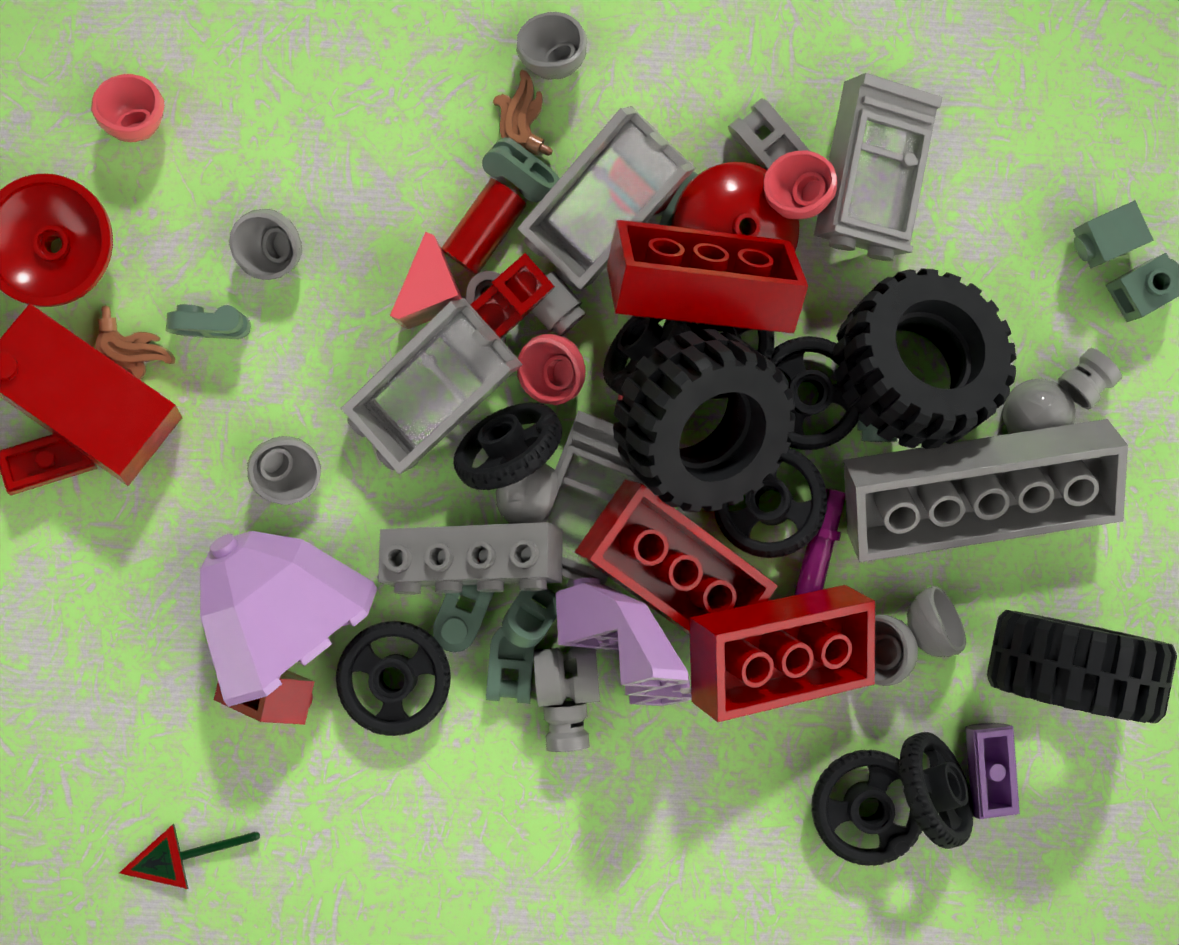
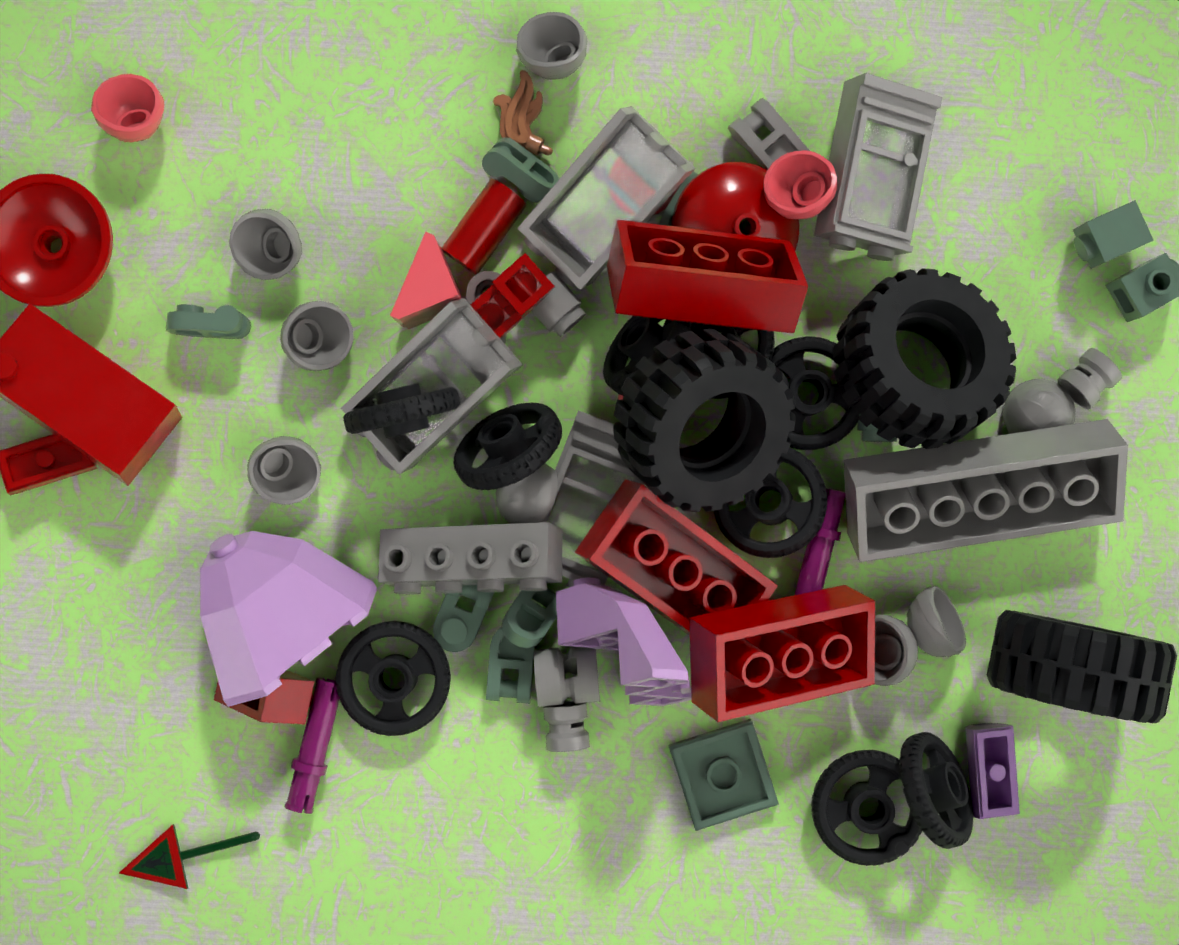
(129, 350): nougat piece -> none
(313, 749): none -> magenta pin
(316, 336): none -> light grey piece
(401, 410): none -> black wheel
(551, 369): coral piece -> none
(723, 774): none -> sand green tile

